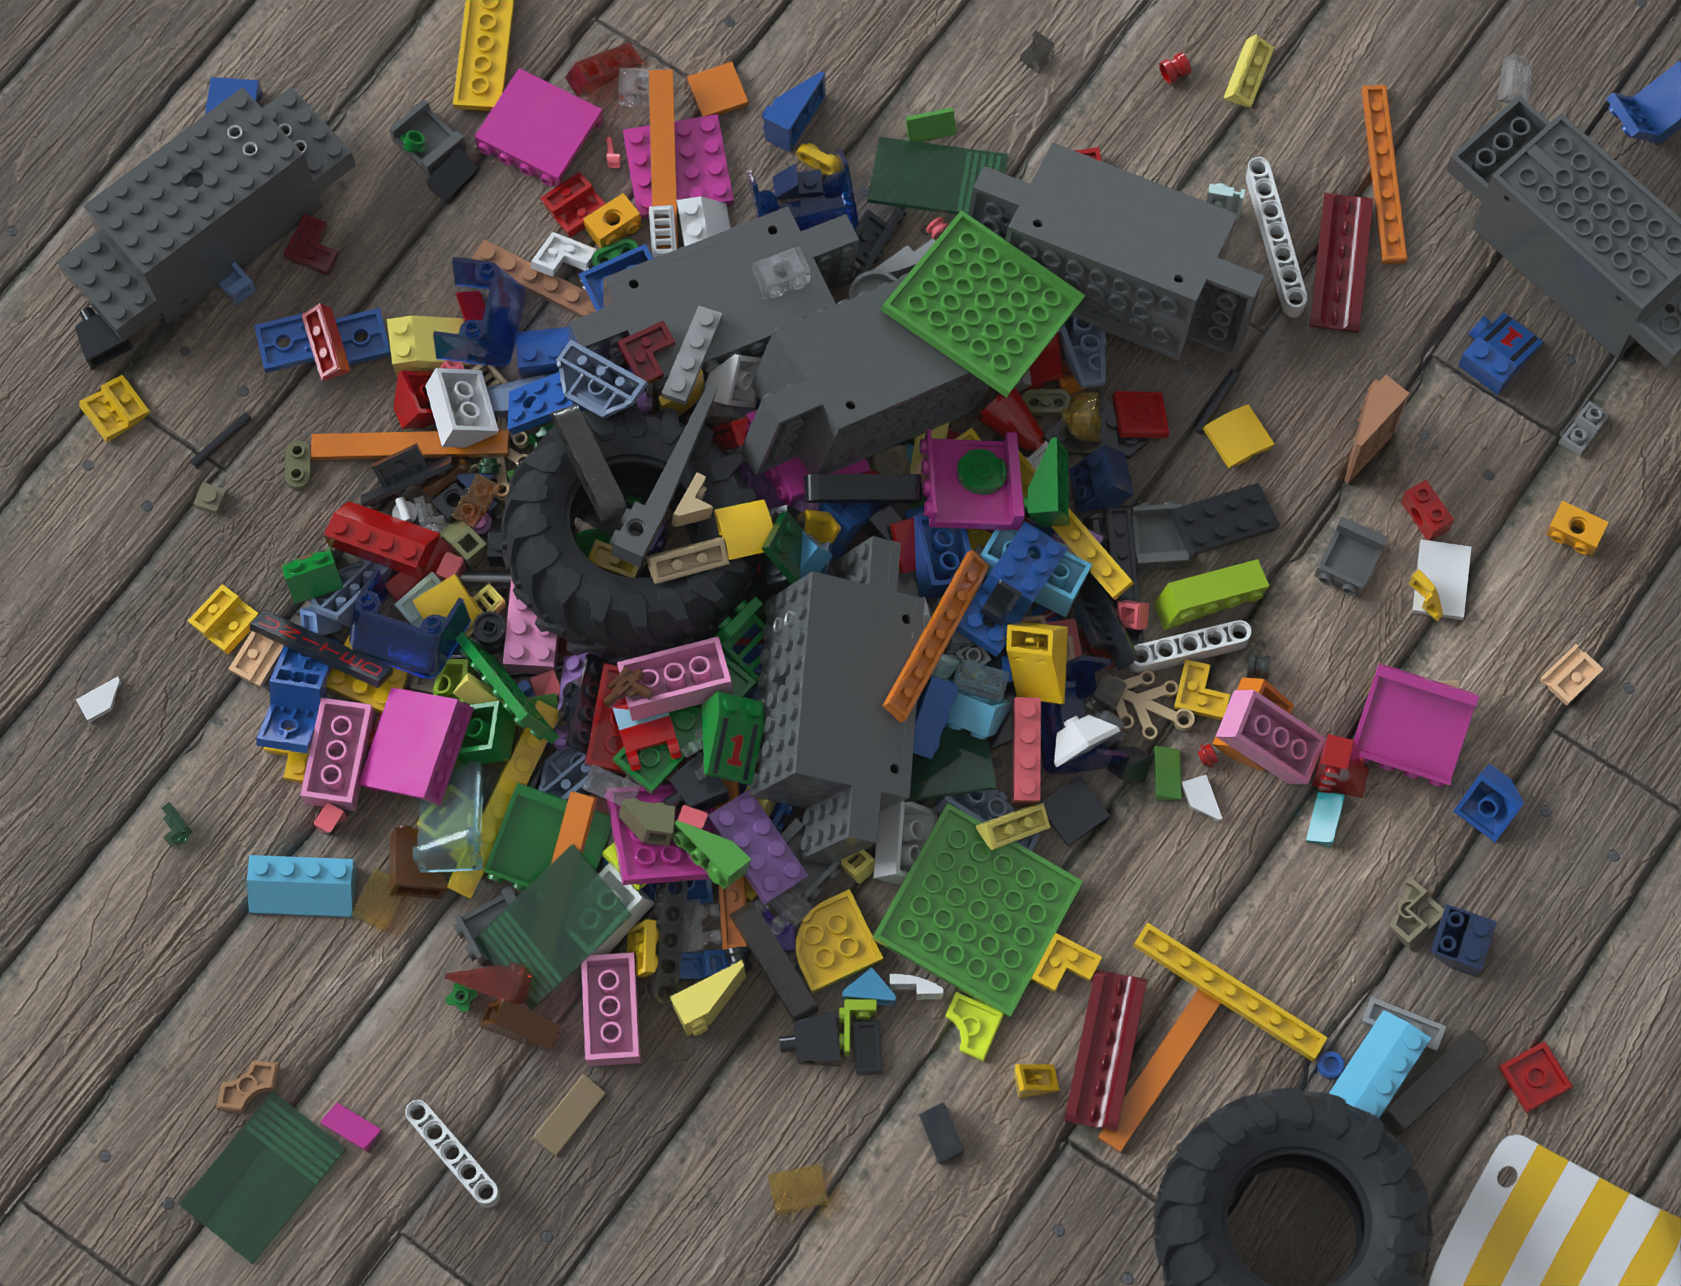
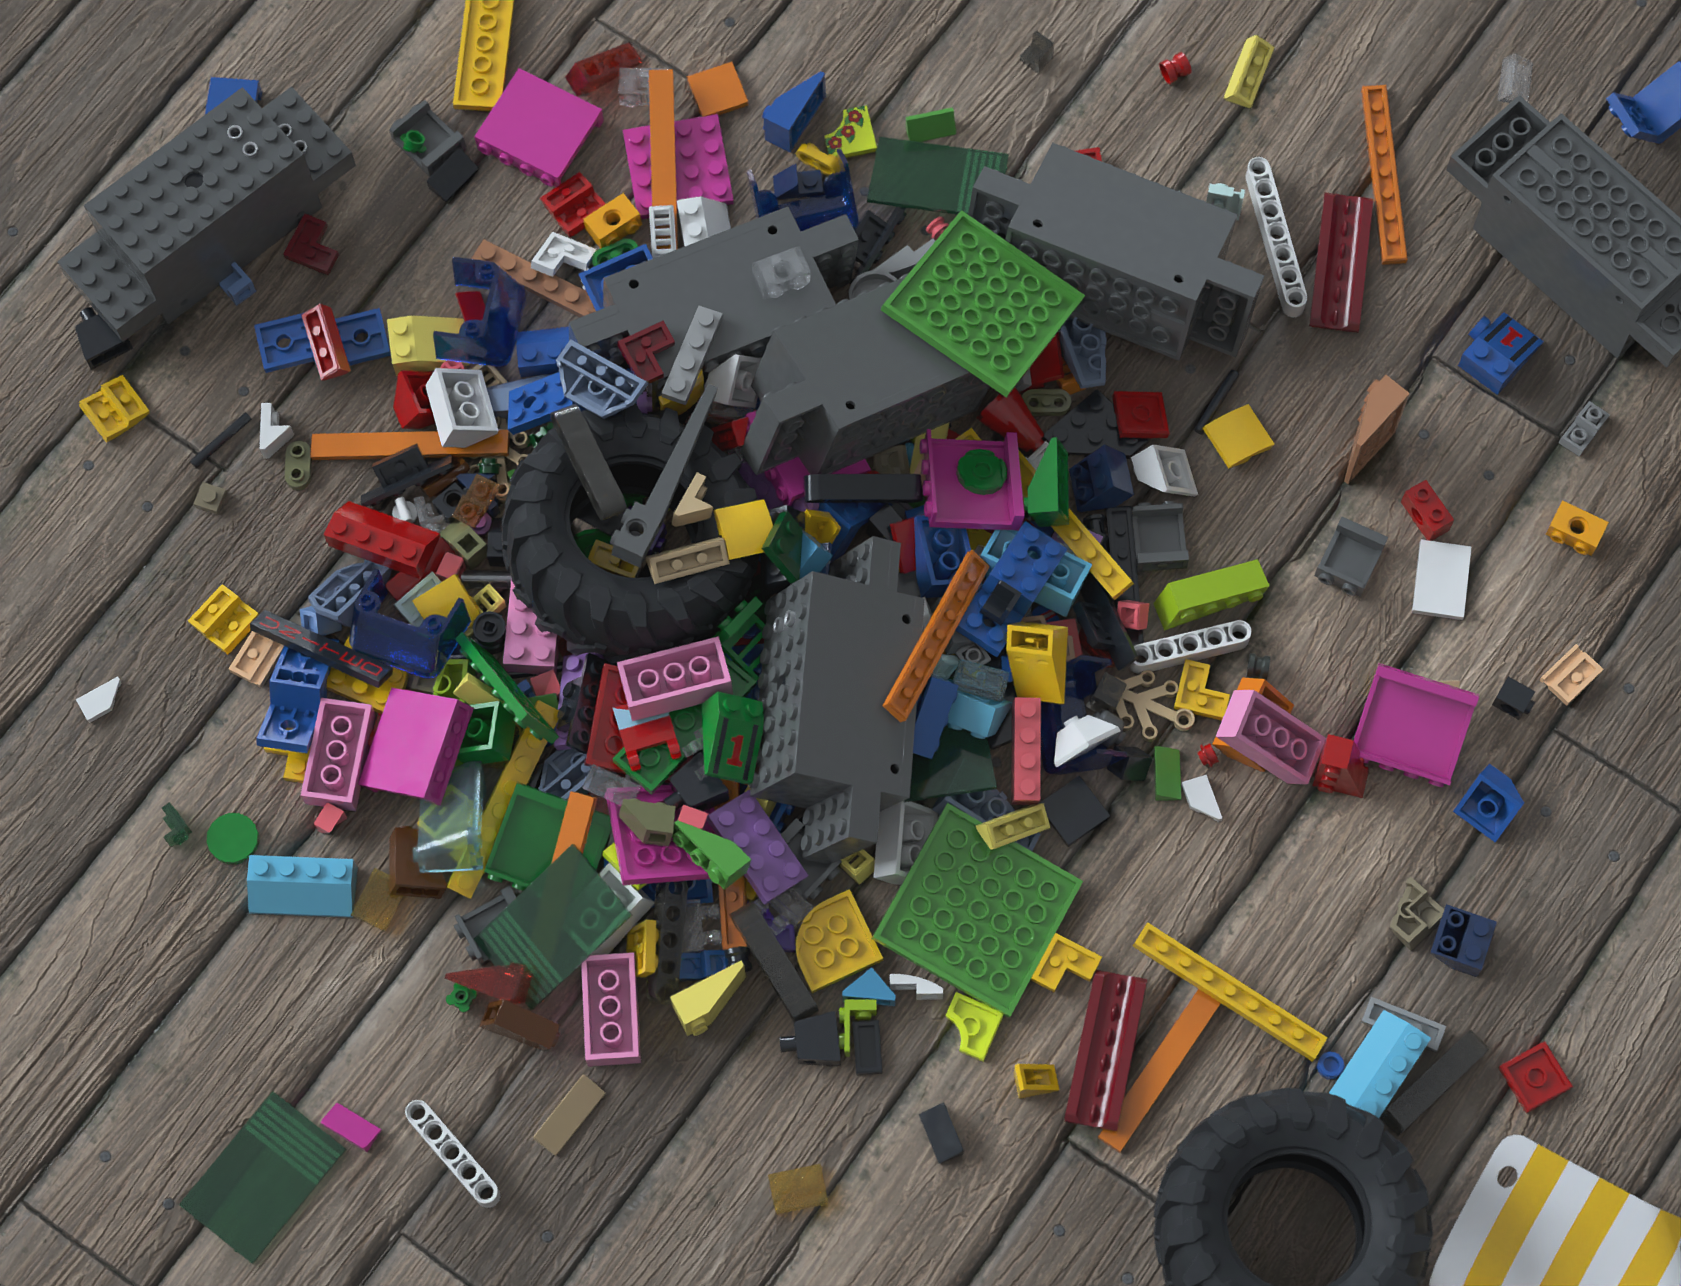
(232, 838): none -> green tile
(237, 1094): medium nougat tile -> none
(271, 434): none -> white slope
(312, 575): green slope -> none
(613, 160): coral hand -> none
(627, 685): reddish brown piece -> none
(854, 134): none -> neon yellow tile
(1084, 416): clear yellow cylinder -> none
(1165, 470): none -> white slope
(1224, 519): black plate -> none
(1325, 819): slope -> none
(1426, 588): yellow slope -> none
(1514, 698): none -> black brick

